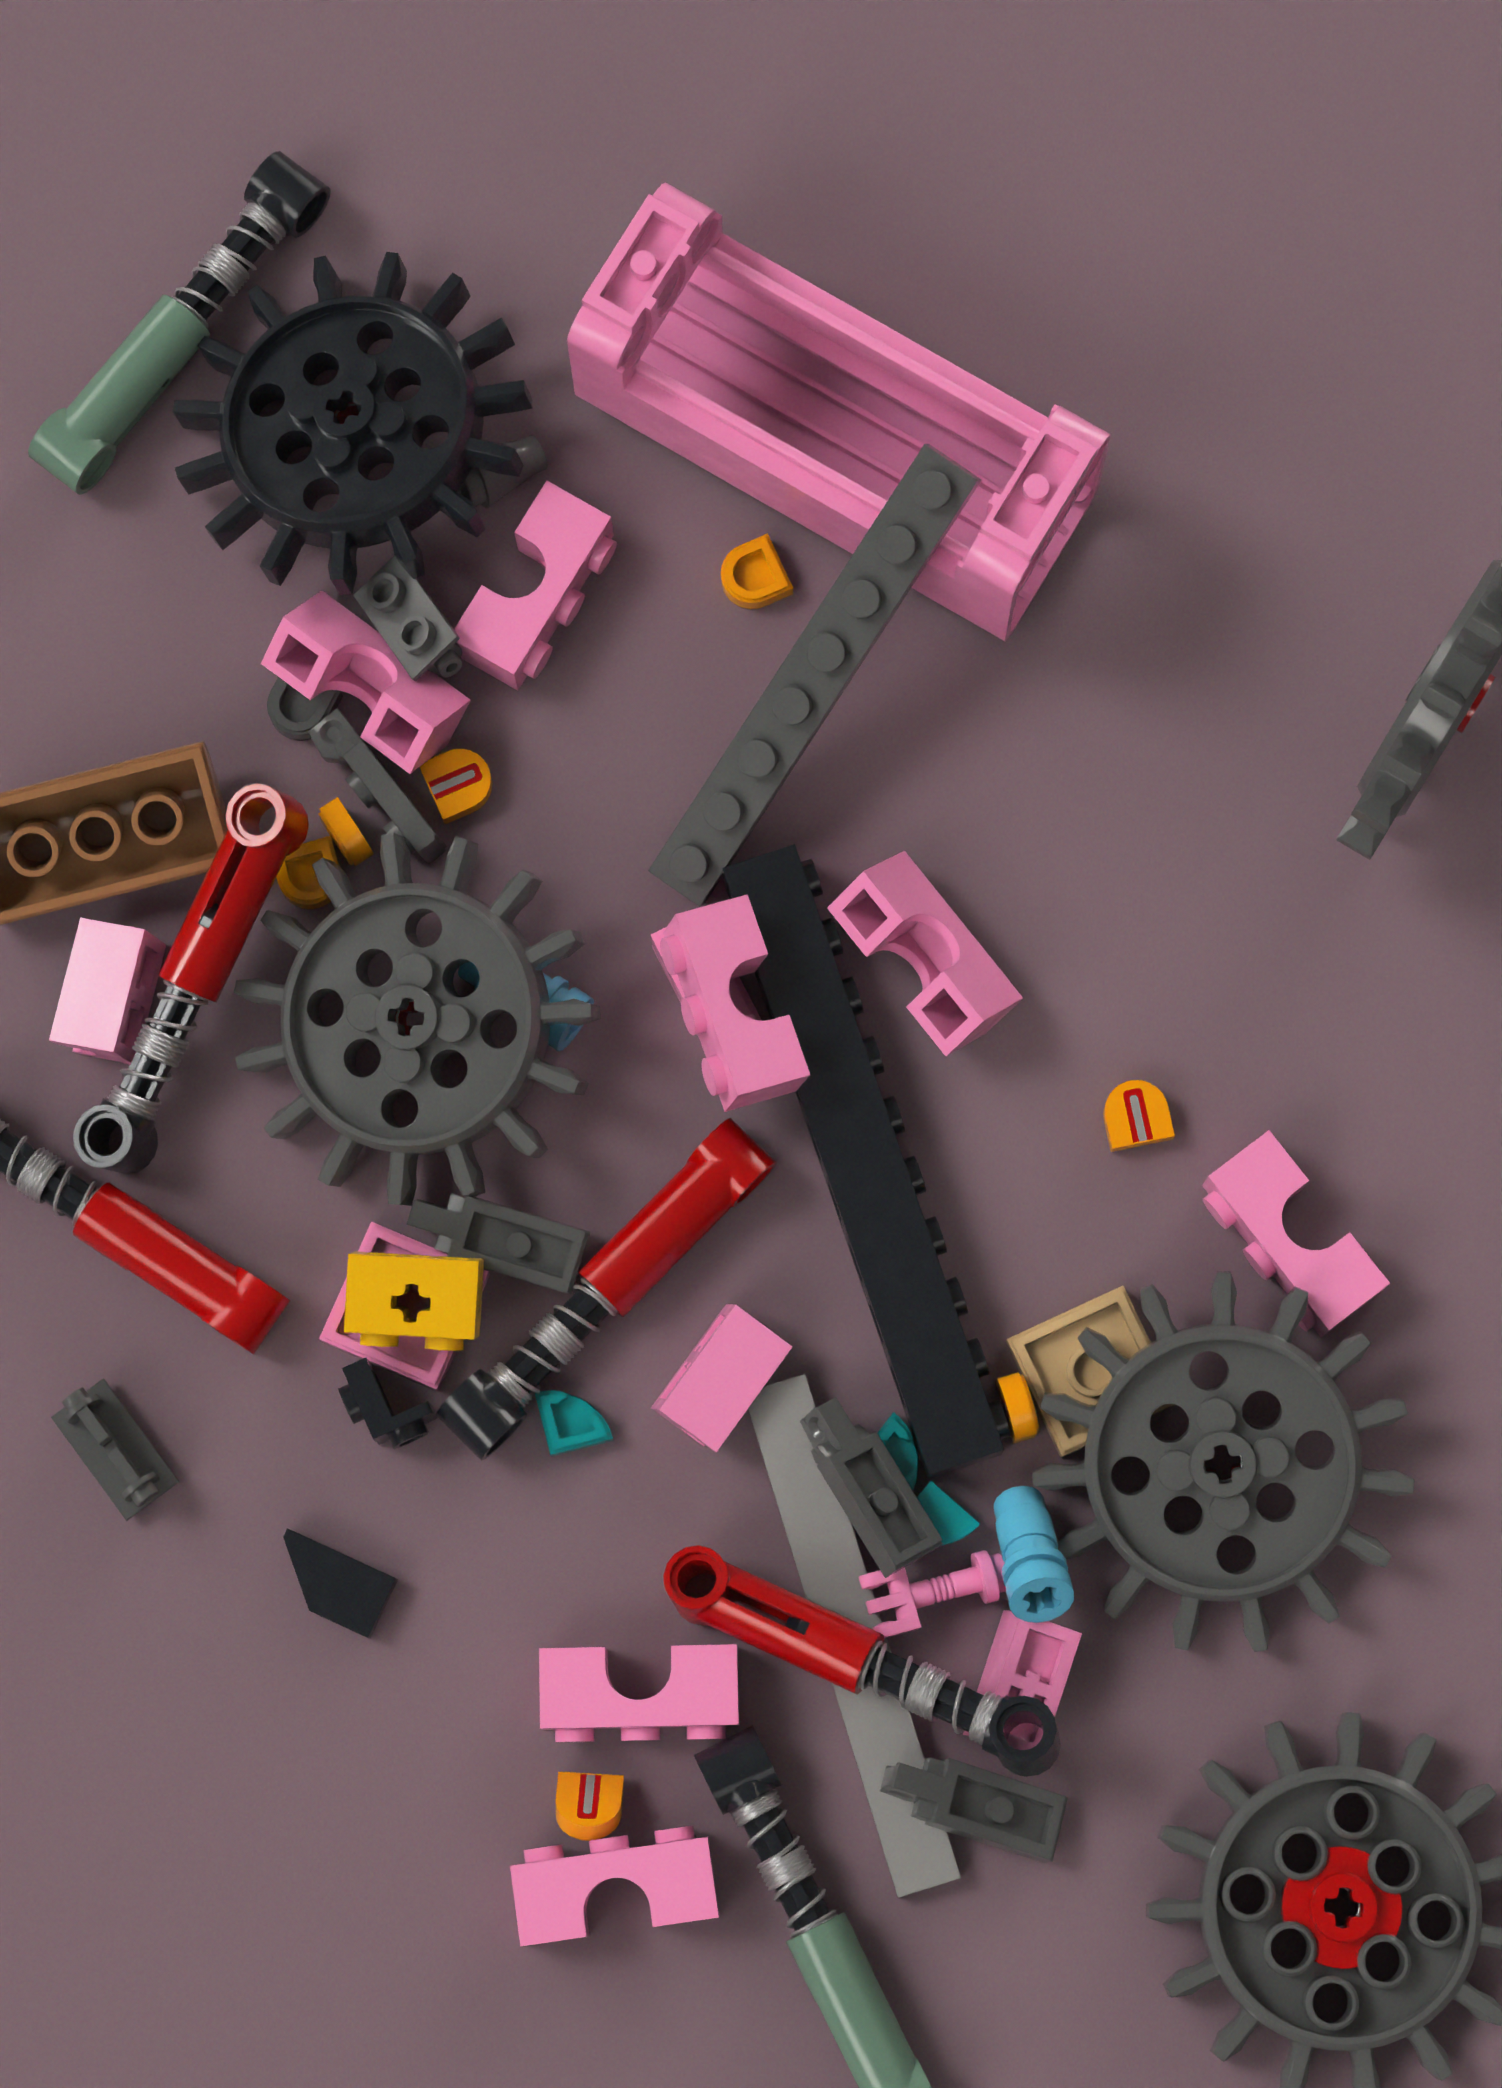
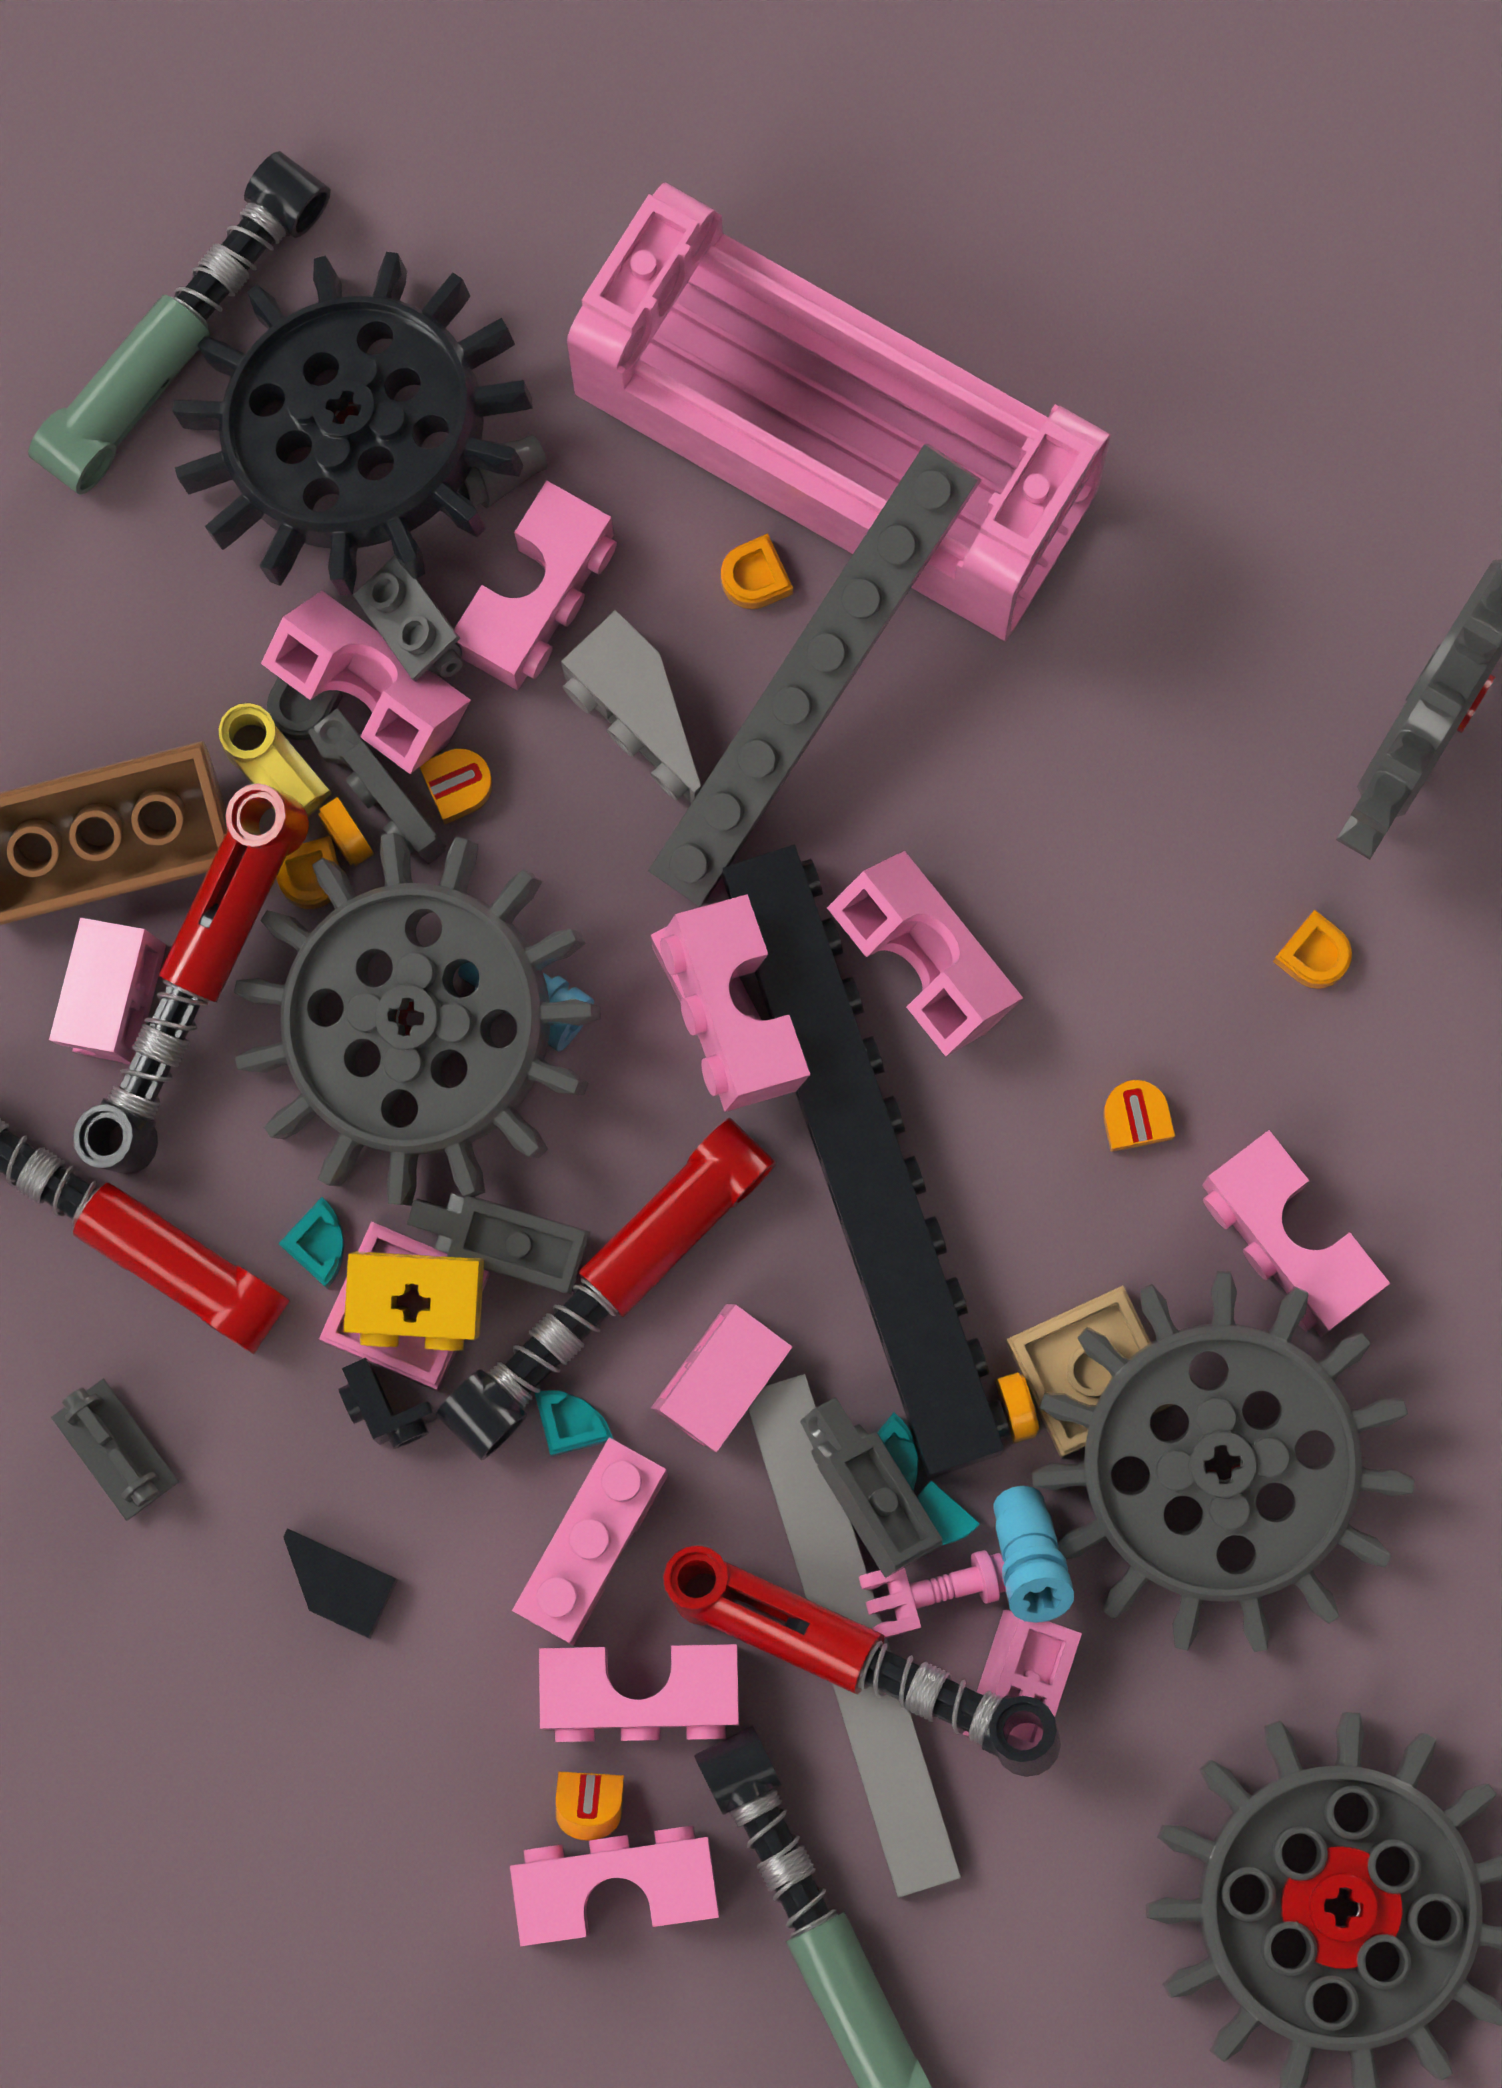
(275, 761): none -> light yellow piece
(317, 1242): none -> teal tile
(590, 1541): none -> bright pink arch
(629, 687): none -> light grey slope
(980, 1805): dark grey hinge -> none
(1316, 953): none -> light orange tile

